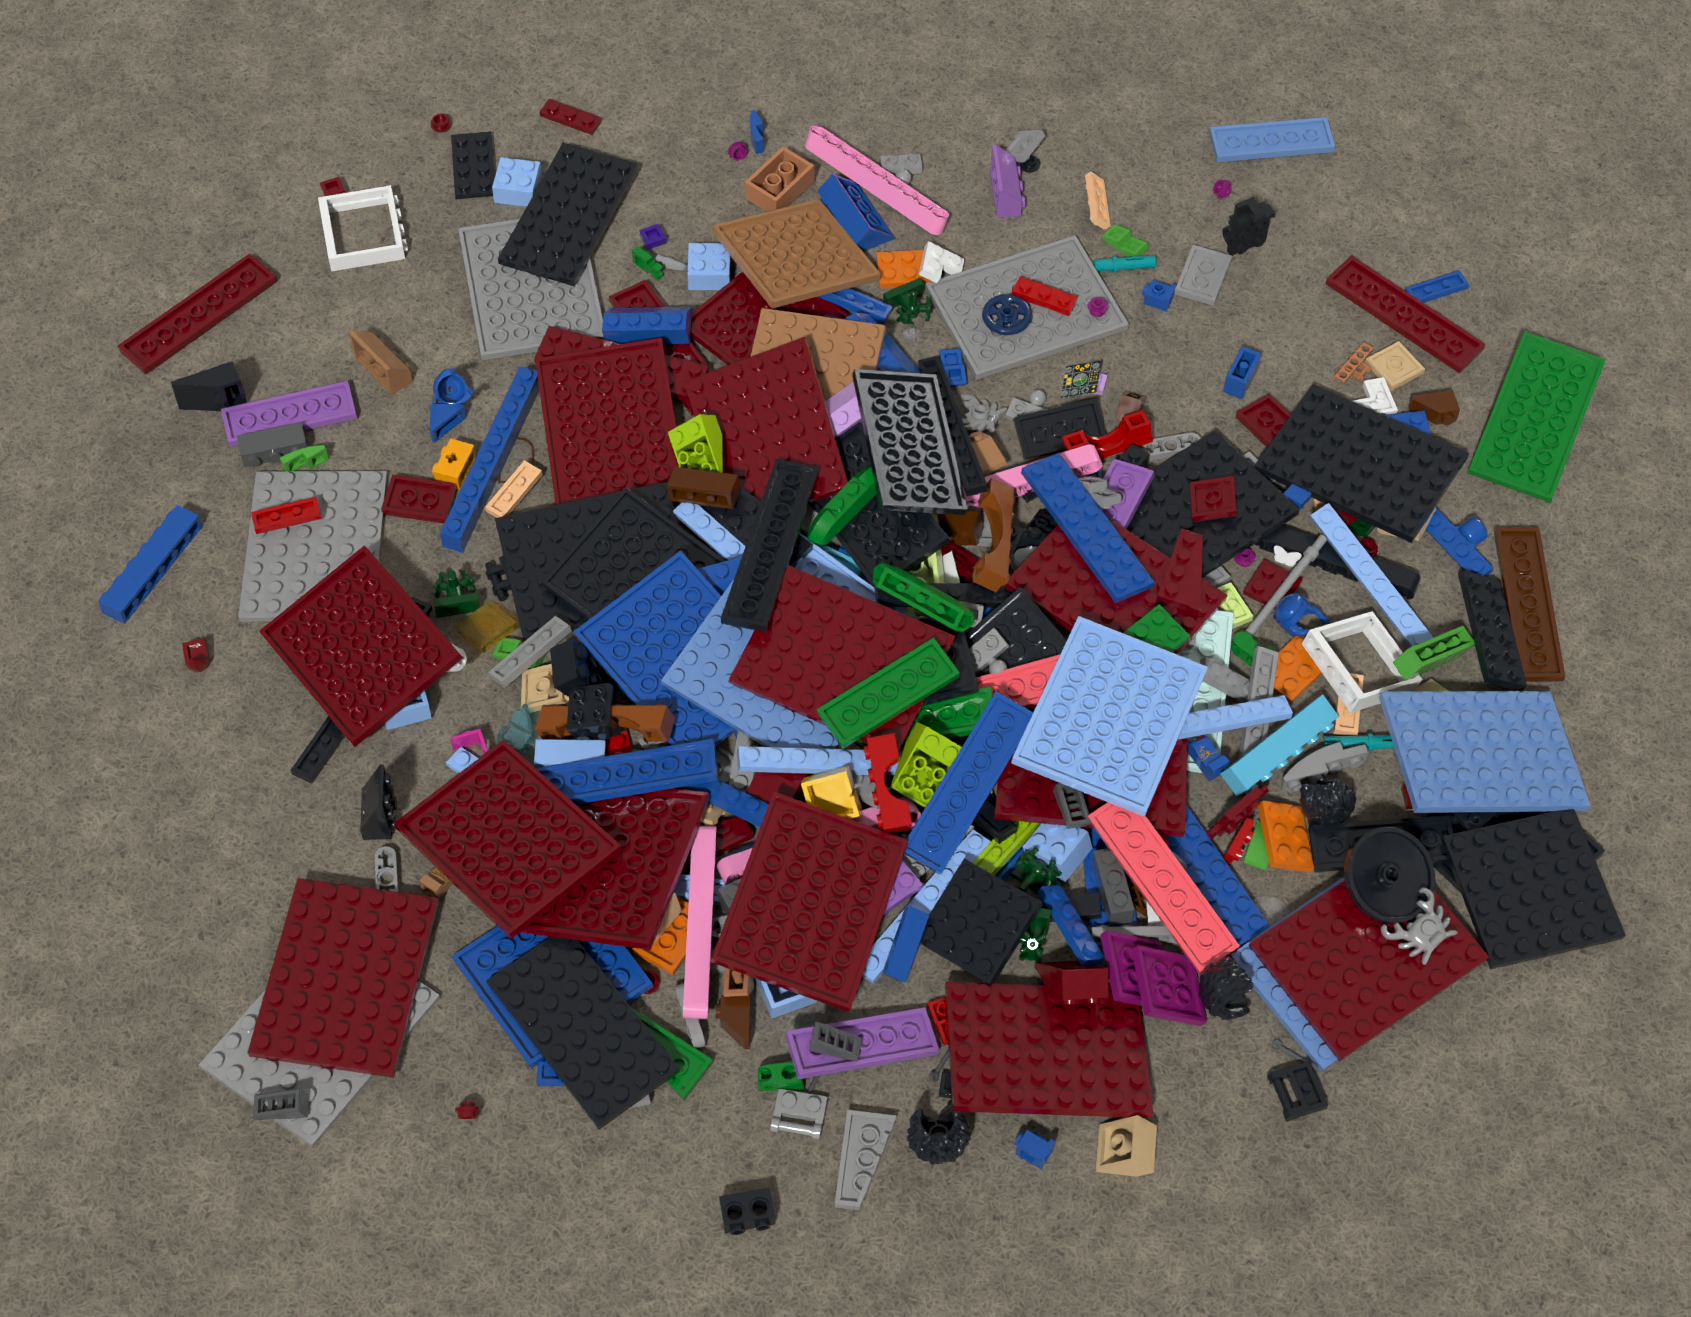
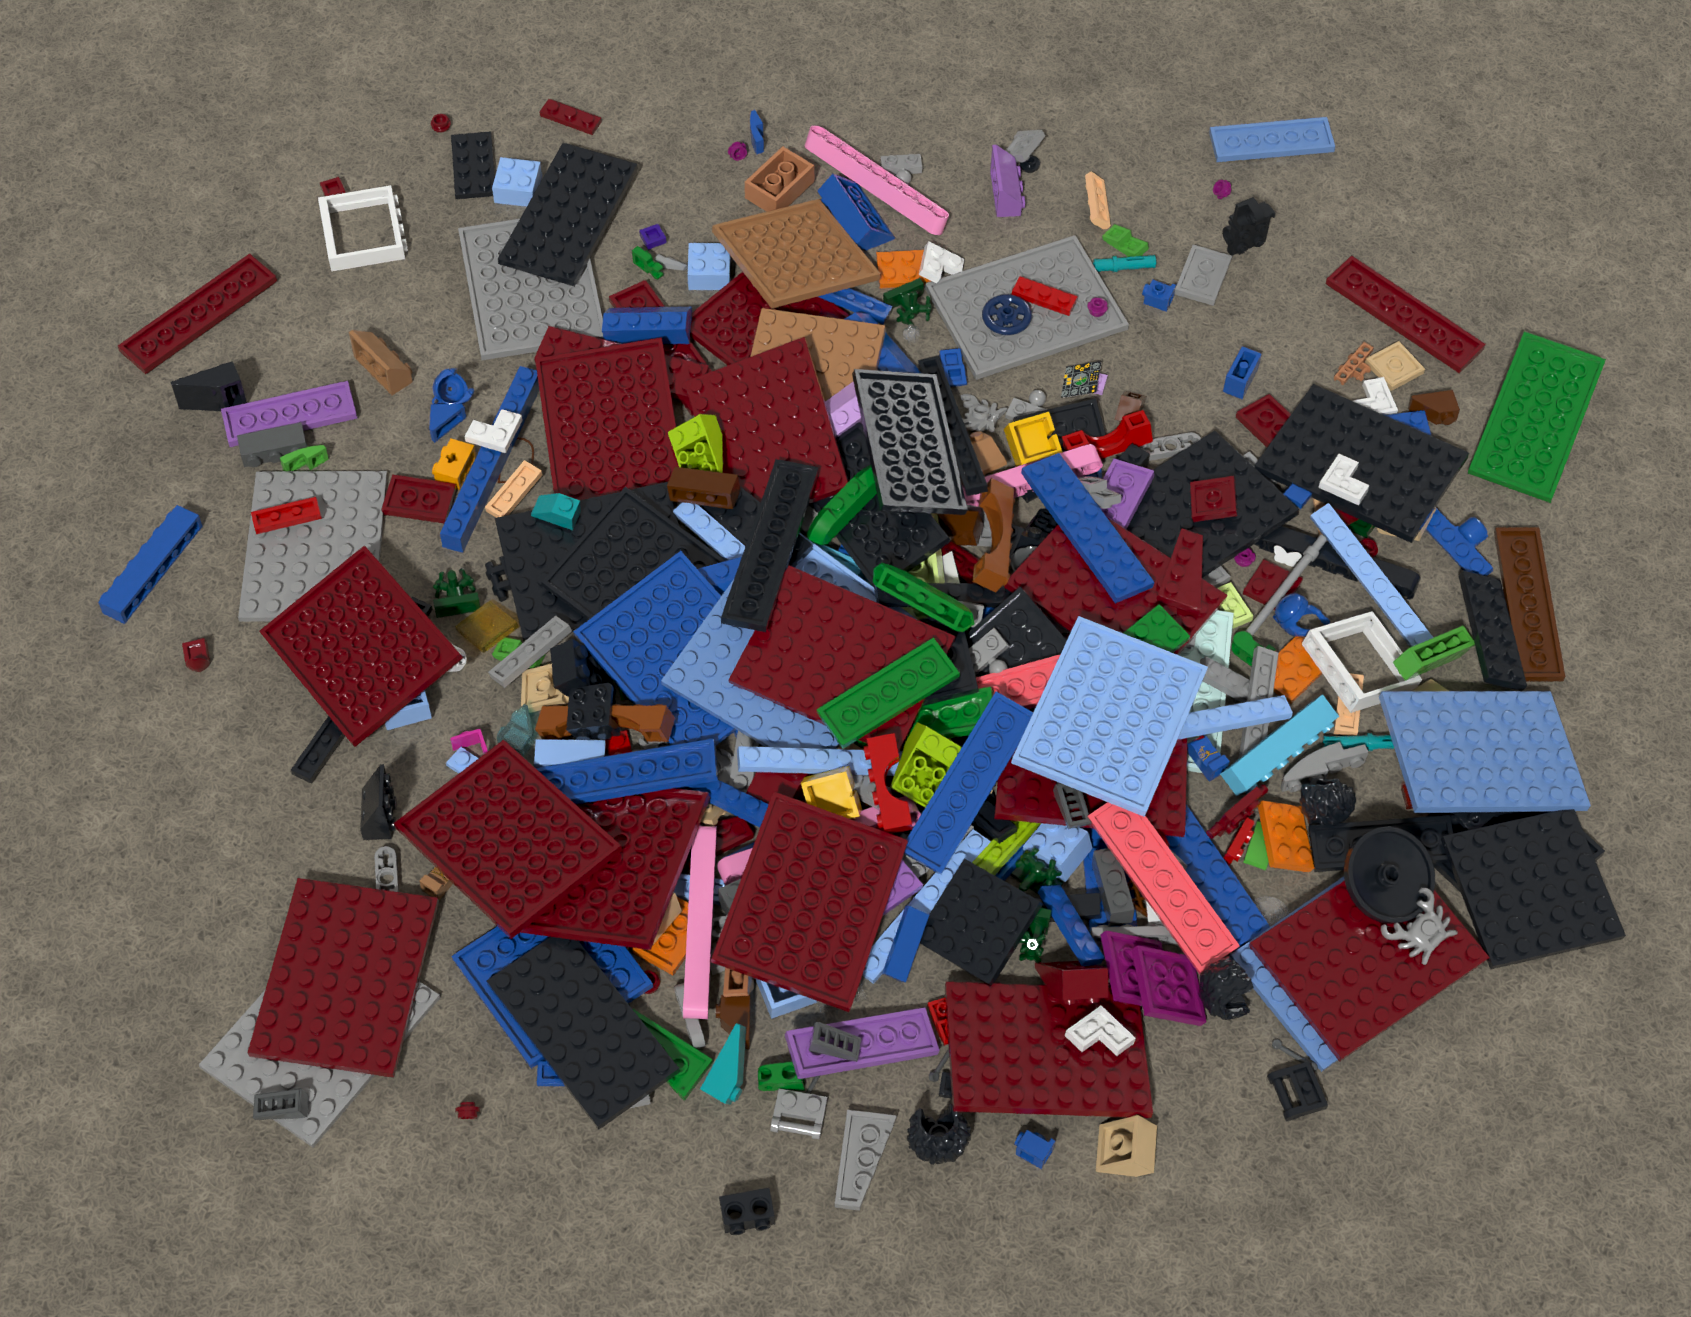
(495, 436): none -> white plate
(557, 510): none -> teal slope
(727, 1072): none -> teal slope
(1029, 439): none -> yellow piece
(1103, 1027): none -> white plate
(1339, 480): none -> white plate
(1438, 287): blue tile -> none

